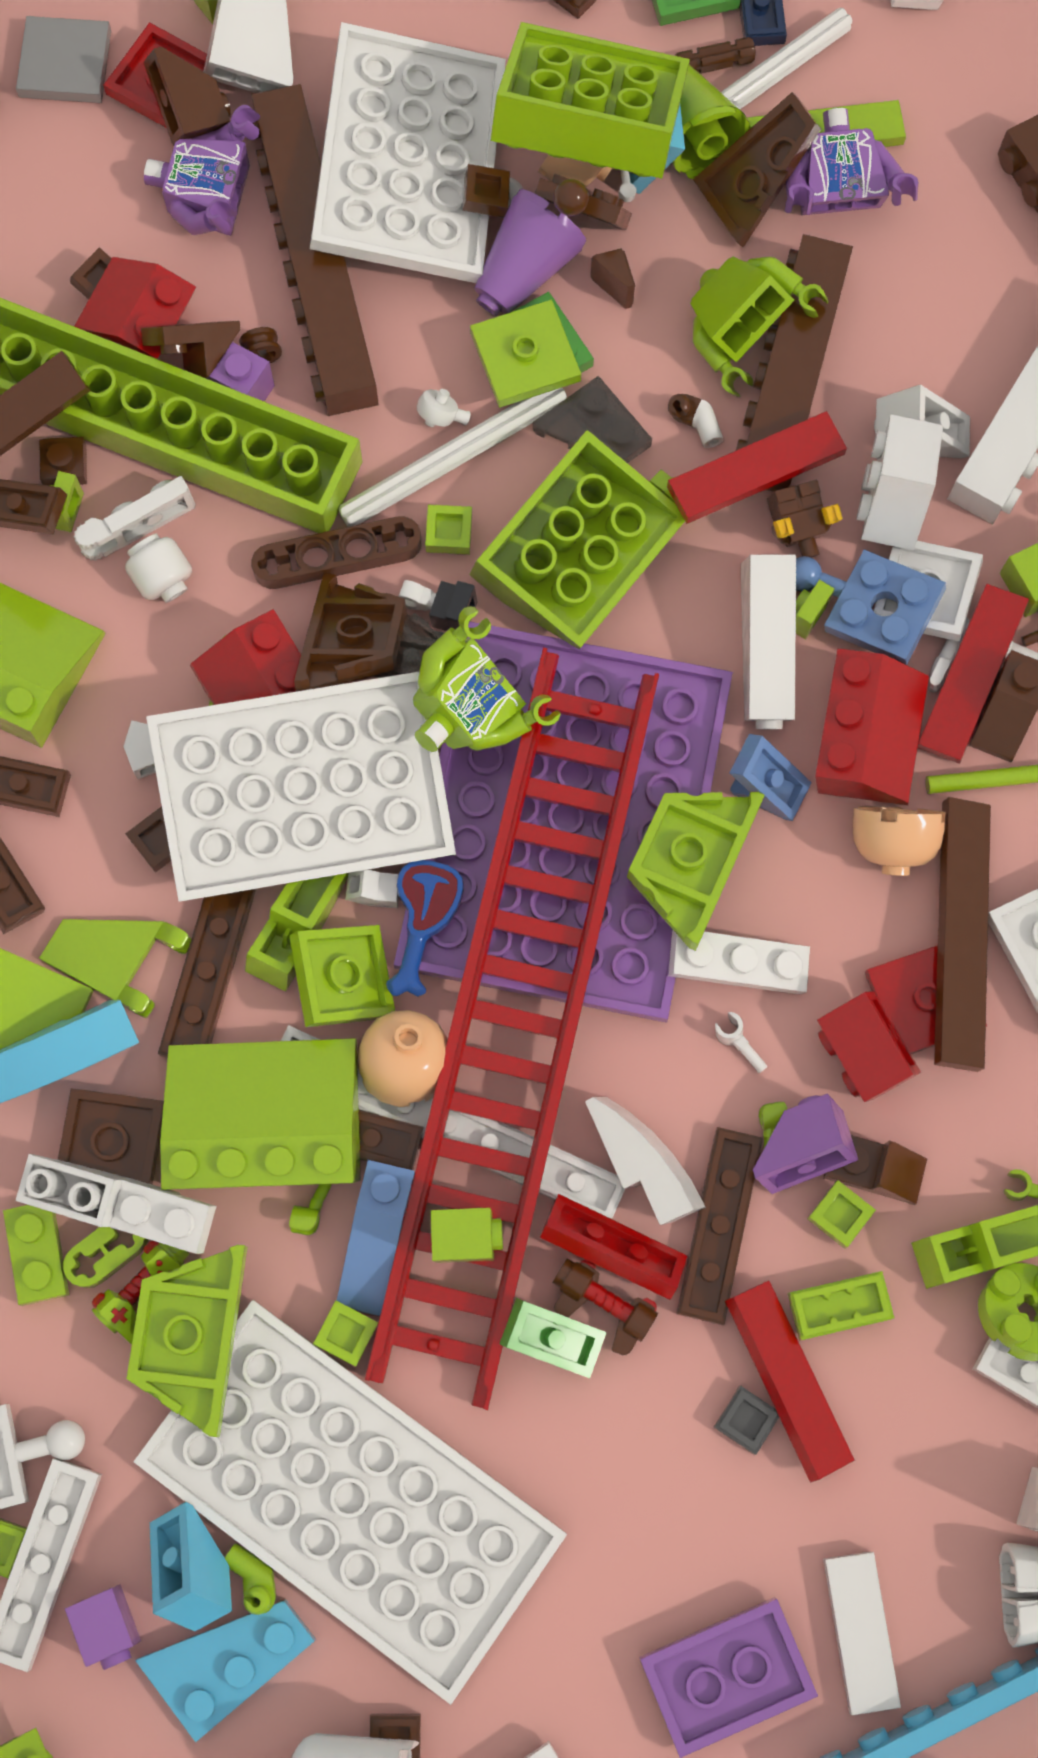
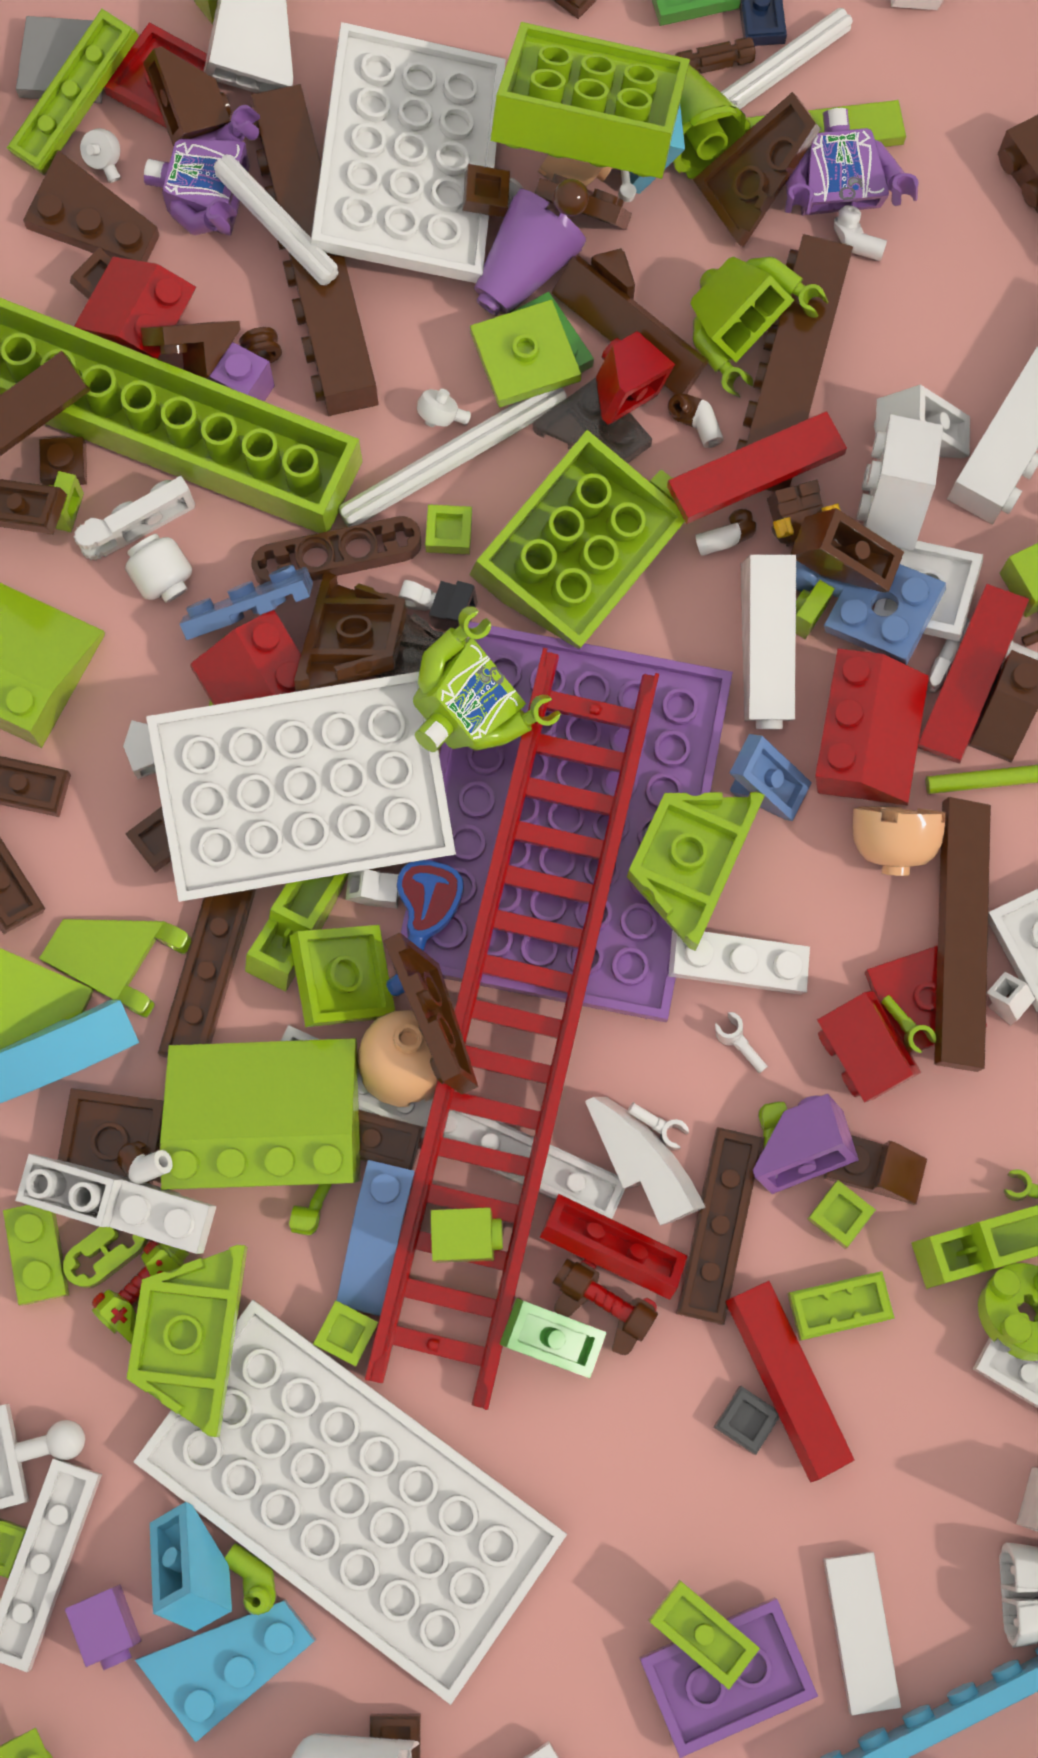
(73, 91): none -> lime tile
(88, 215): none -> reddish brown wing
(101, 151): none -> white piece
(142, 1167): none -> white arm
(208, 617): none -> medium blue wing
(275, 219): none -> white axle
(434, 1013): none -> reddish brown wing
(619, 316): none -> reddish brown tile
(630, 375): none -> red slope
(658, 1124): none -> white hand
(704, 1634): none -> lime plate
(725, 537): none -> white arm
(846, 551): none -> reddish brown slope
(851, 233): none -> white arm
(907, 1024): none -> lime hand
(1019, 998): none -> white piece

